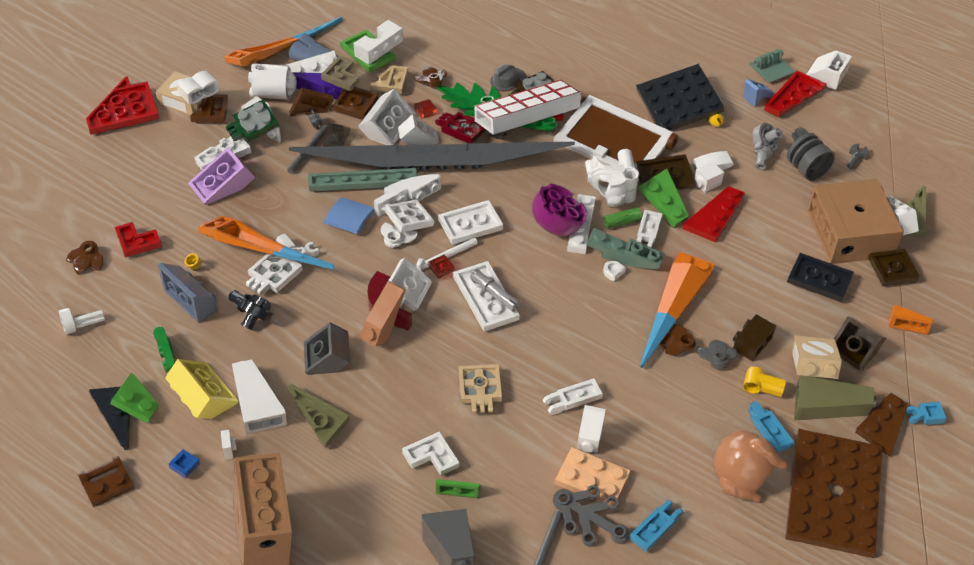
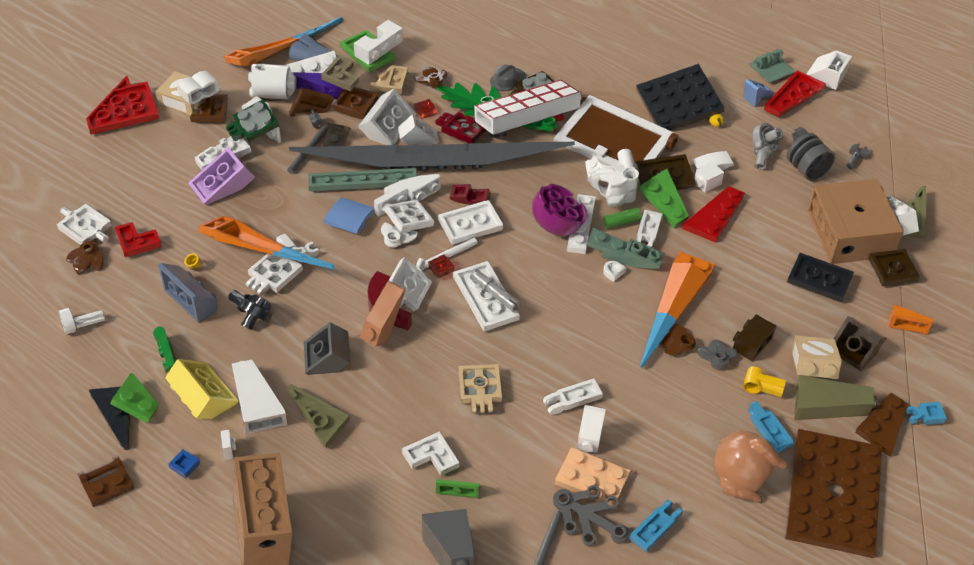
(84, 224): none -> white plate
(466, 195): none -> dark red slope

